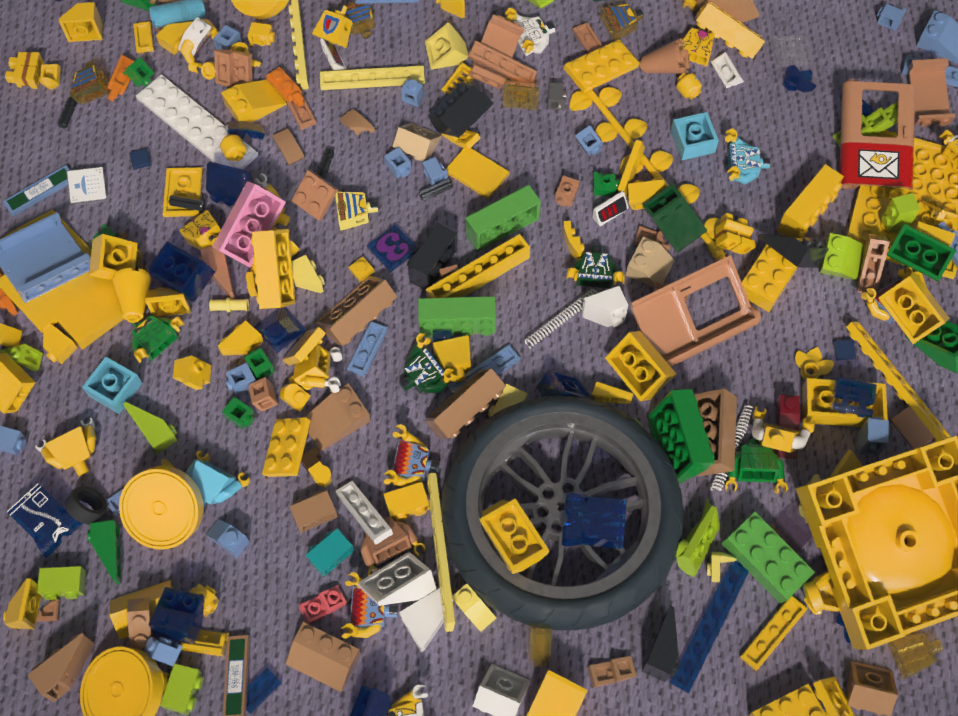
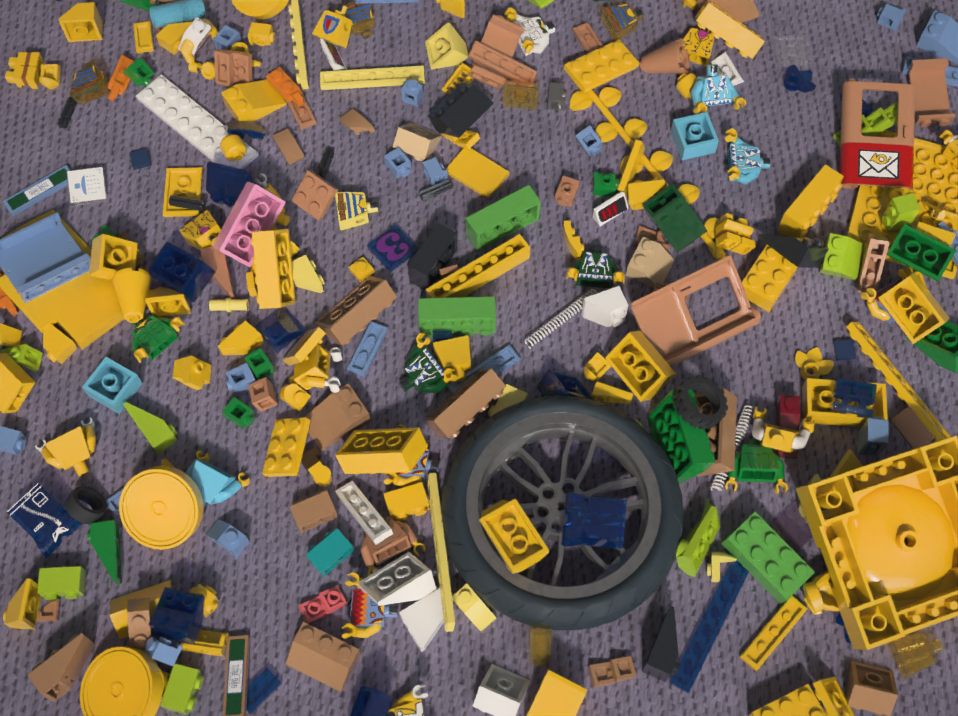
(382, 451): none -> yellow brick
(596, 367): none -> yellow plate
(711, 391): none -> black tyre
(714, 90): none -> torso

